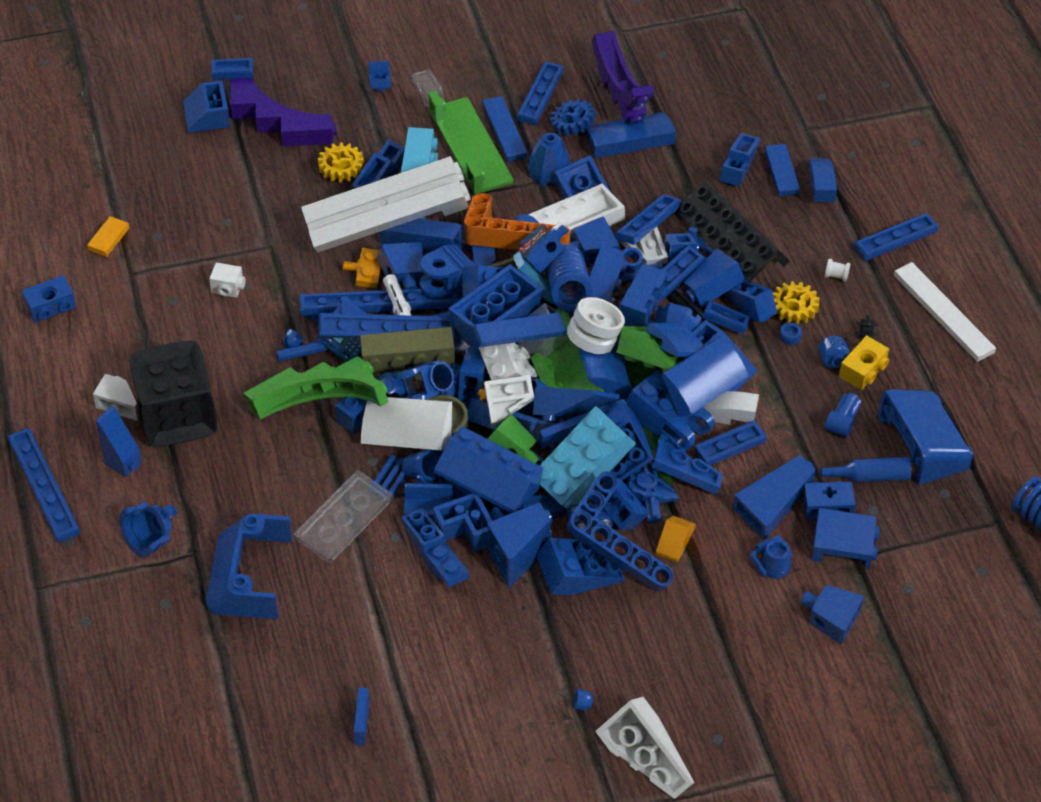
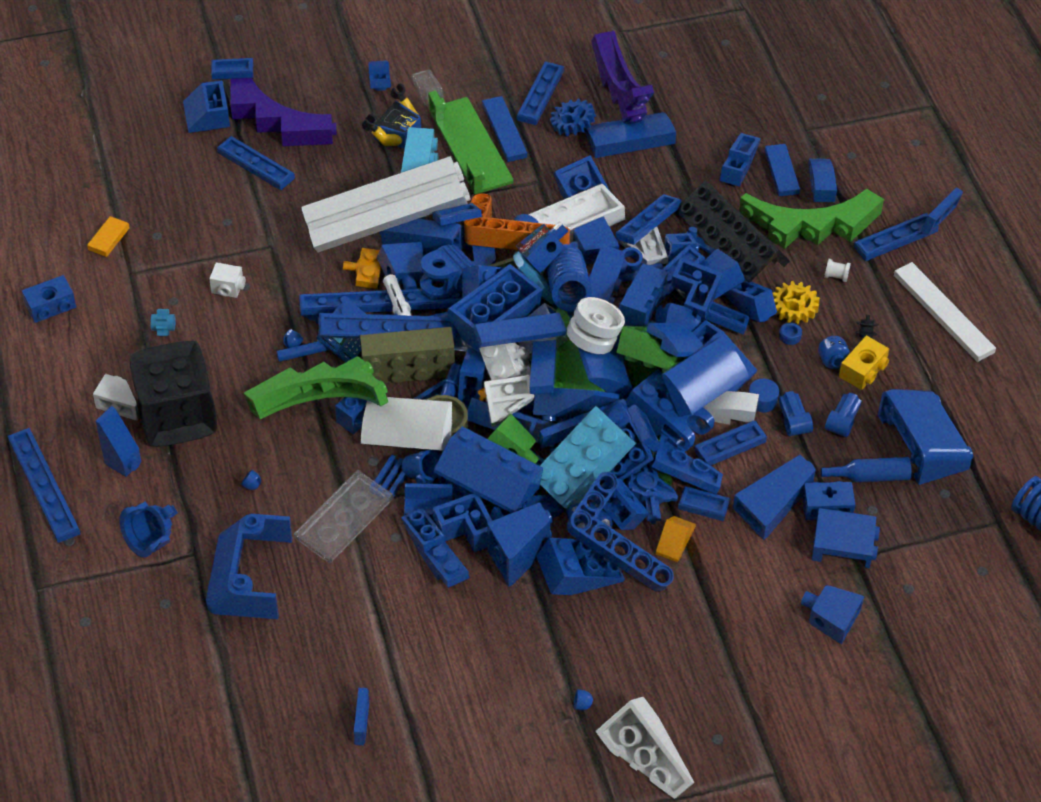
(163, 322): none -> dark azure gear
(251, 480): none -> blue hinge
(255, 163): none -> blue tile
(340, 162): yellow gear -> none
(381, 164): blue slope -> none
(393, 125): none -> torso
(394, 388): blue hair -> none
(435, 375): blue piece -> none
(457, 214): none -> blue tile
(543, 367): none -> blue tile
(547, 158): blue cone -> none
(644, 428): none -> blue tile
(700, 283): none -> blue brick
(704, 503): none -> blue tile
(768, 394): none -> blue piece
(776, 558): blue piece -> none
(796, 419): none -> blue piece
(813, 224): none -> bright green arch
(942, 211): none -> blue tile

